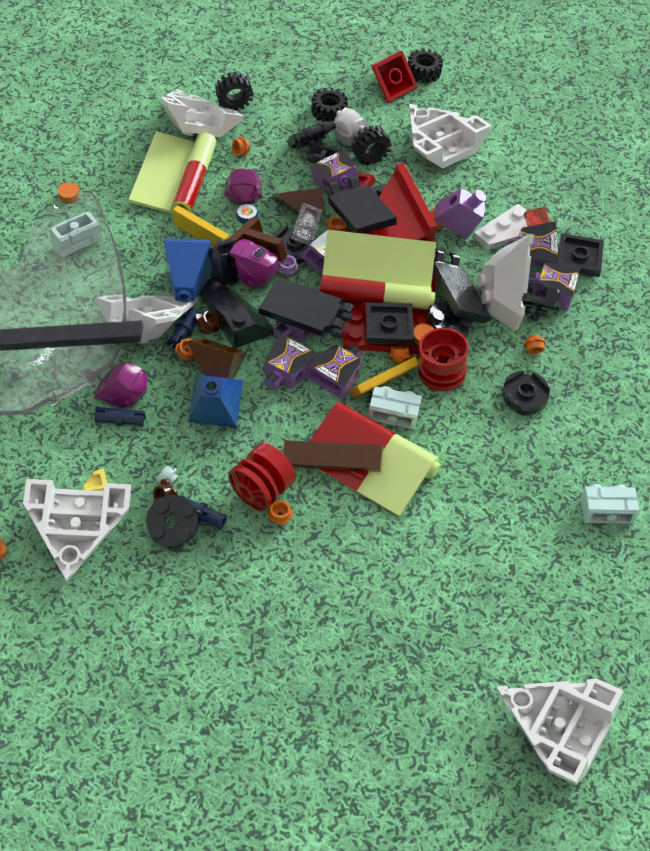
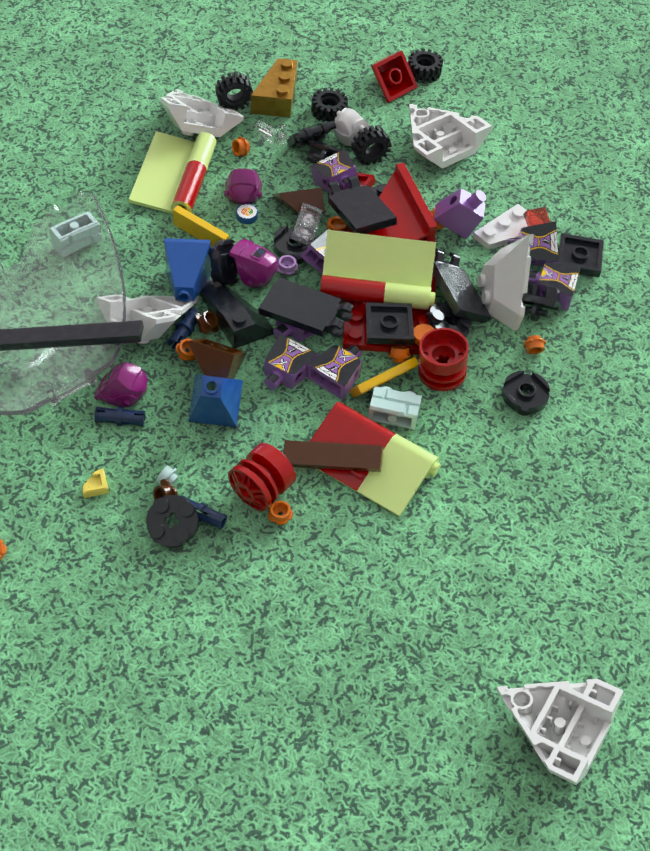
(66, 191): orange tile -> none
(74, 519): white wedge -> none
(253, 232): reddish brown bracket -> none
(269, 135): none -> clear bracket
(276, 90): none -> pearl gold wedge
(609, 504): light aqua brick -> none

